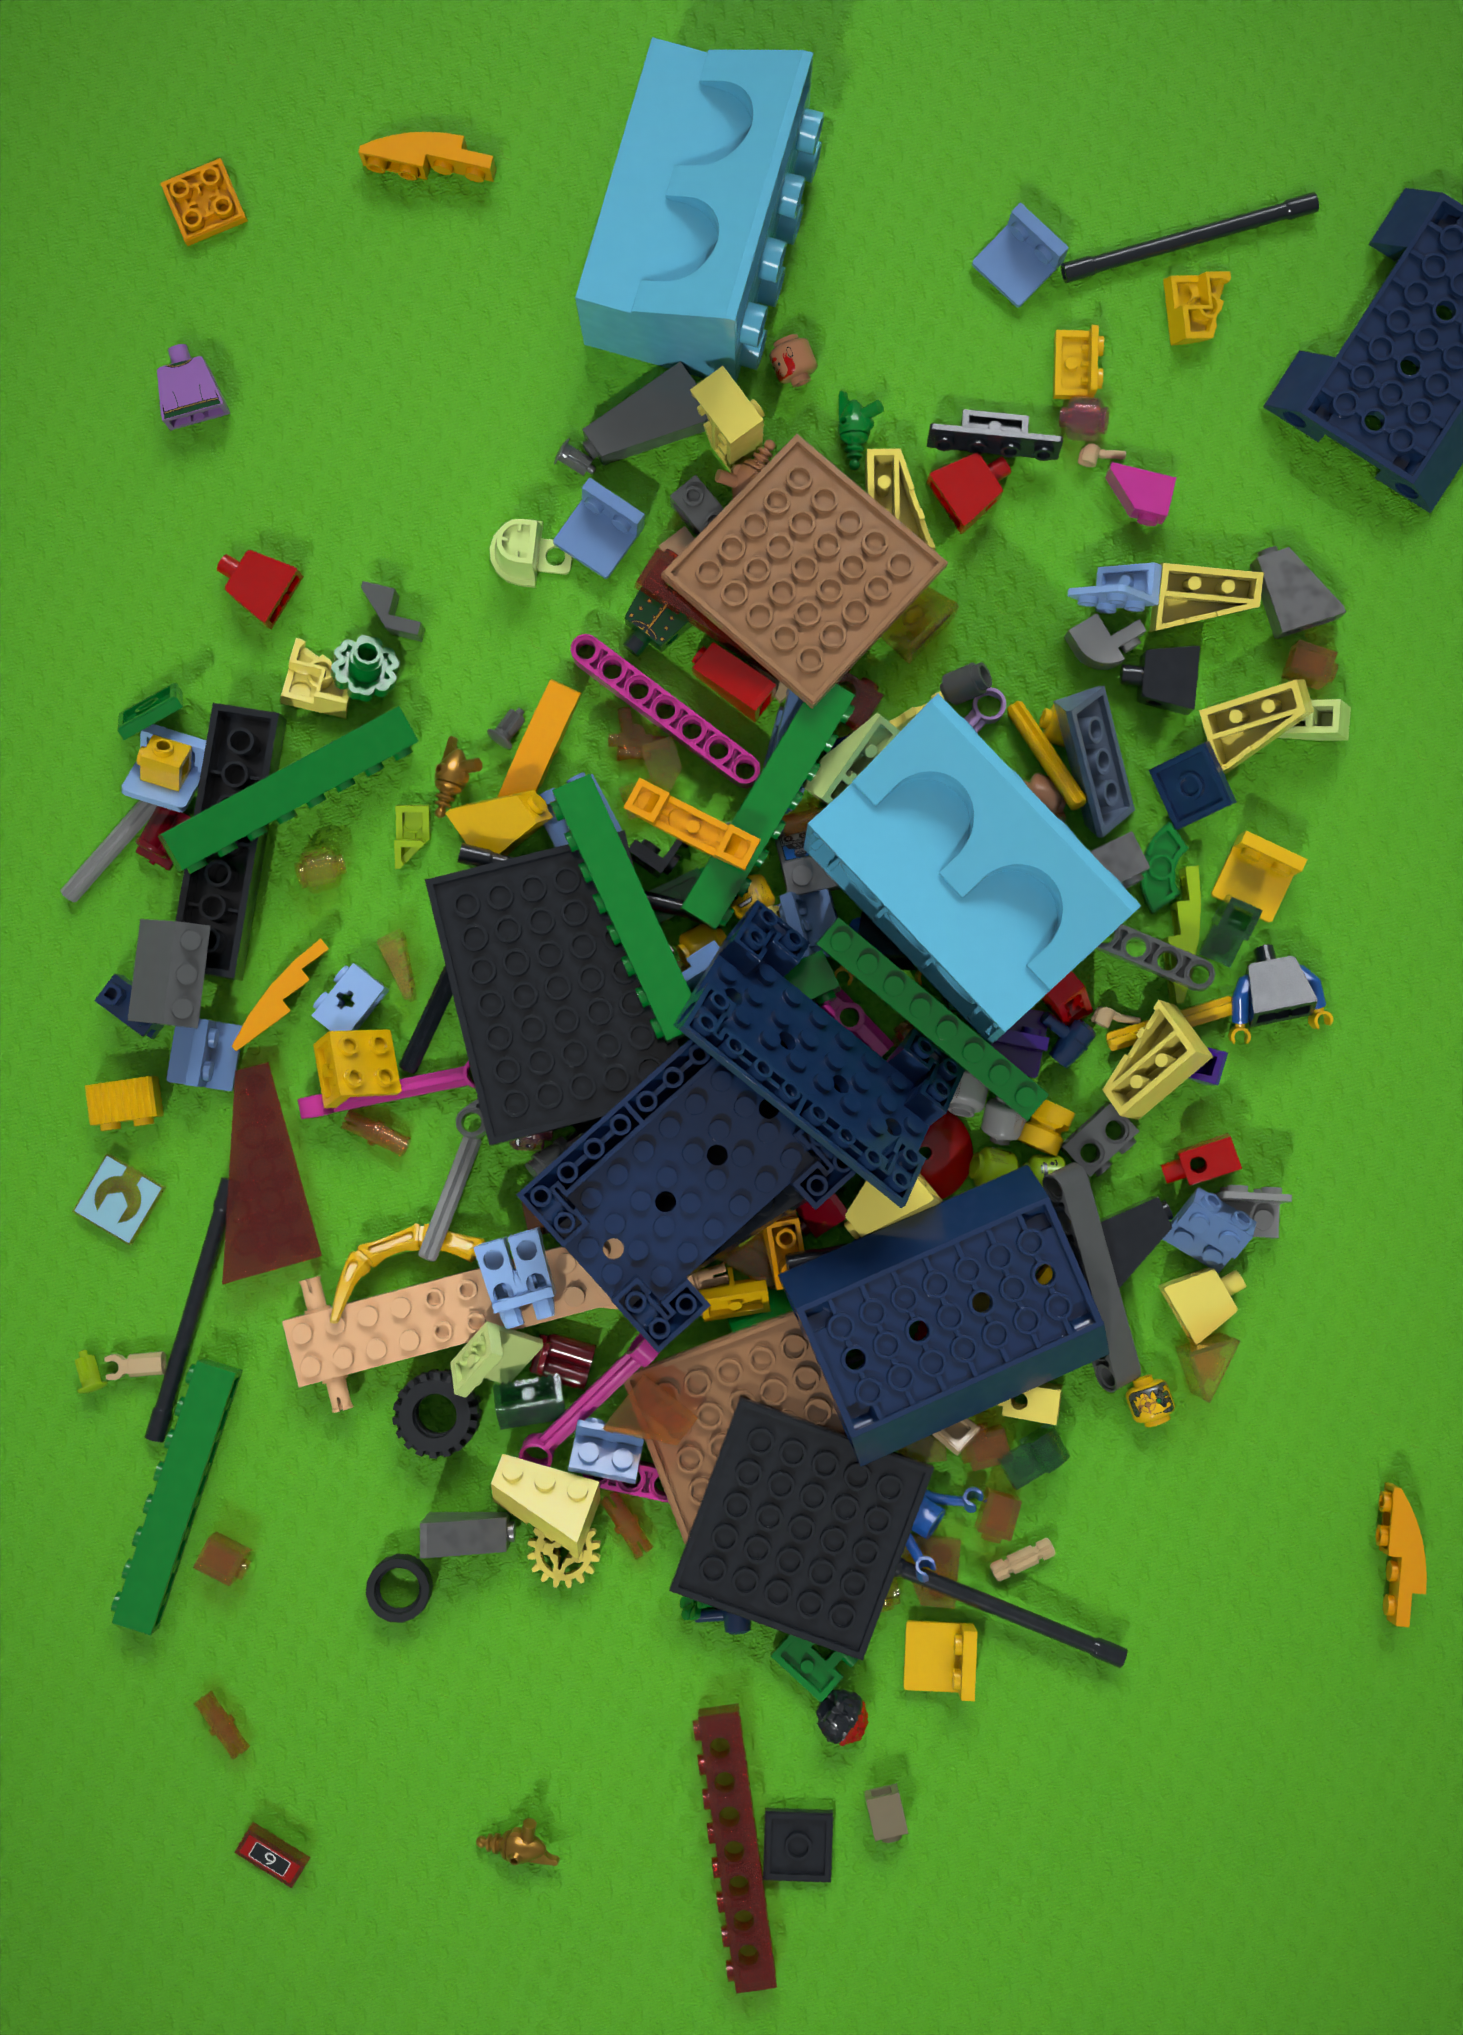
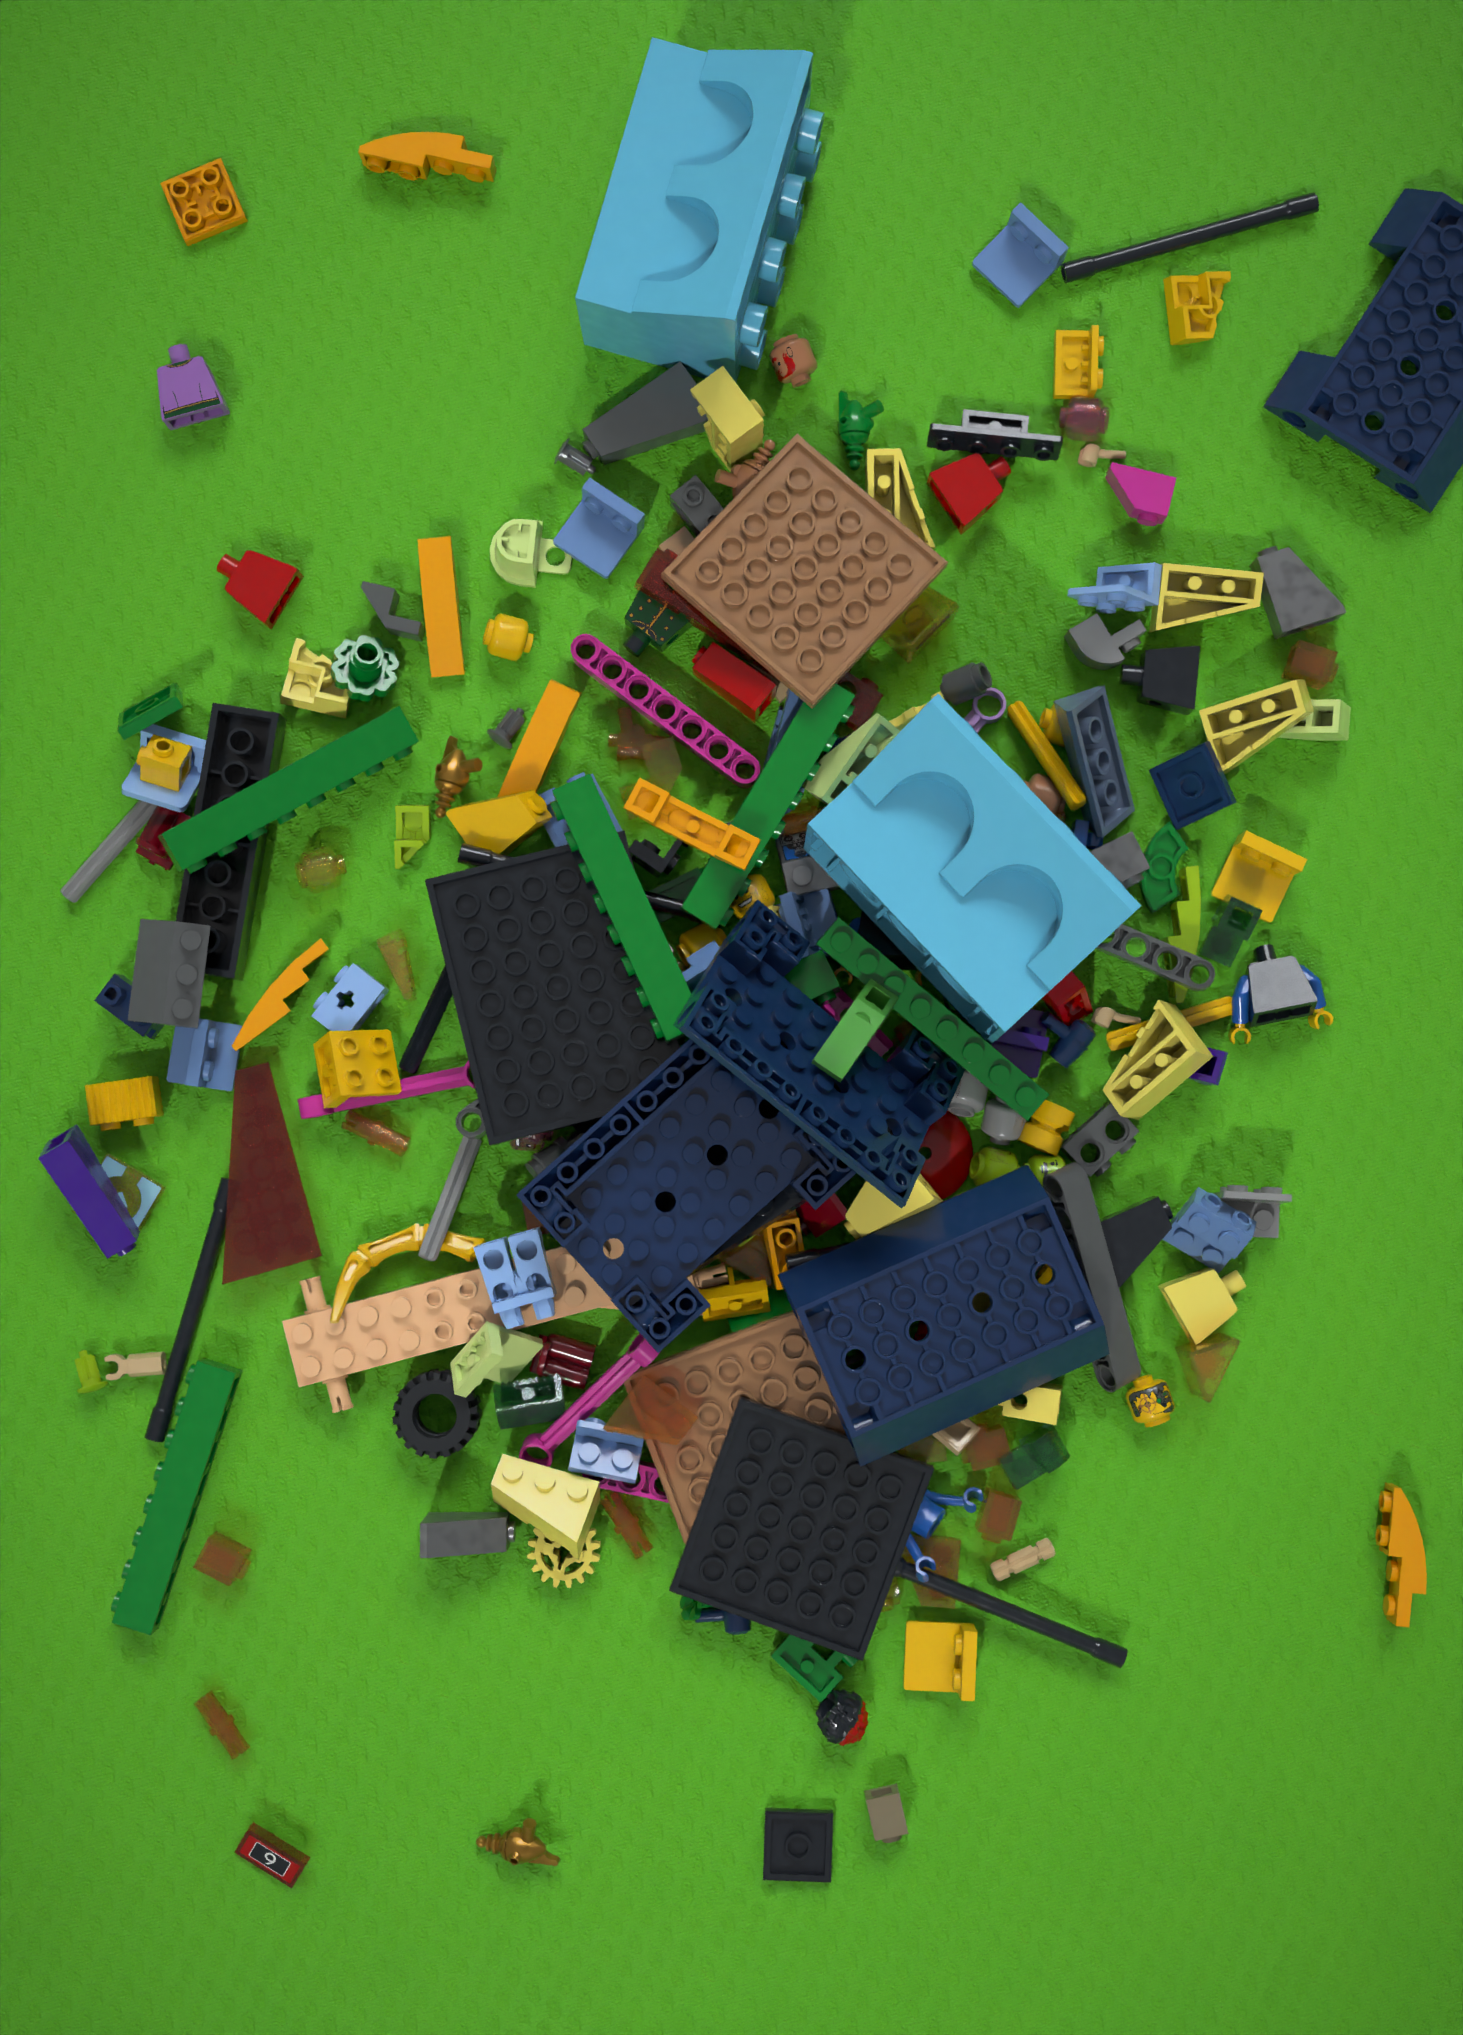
(90, 1191): none -> dark purple slope
(374, 1596): black tyre -> none
(441, 606): none -> light orange slope
(507, 637): none -> yellow head
(758, 1970): clear red brick -> none
(855, 1030): none -> bright green slope
(1088, 839): none -> blue tile
(1219, 1160): red torso -> none

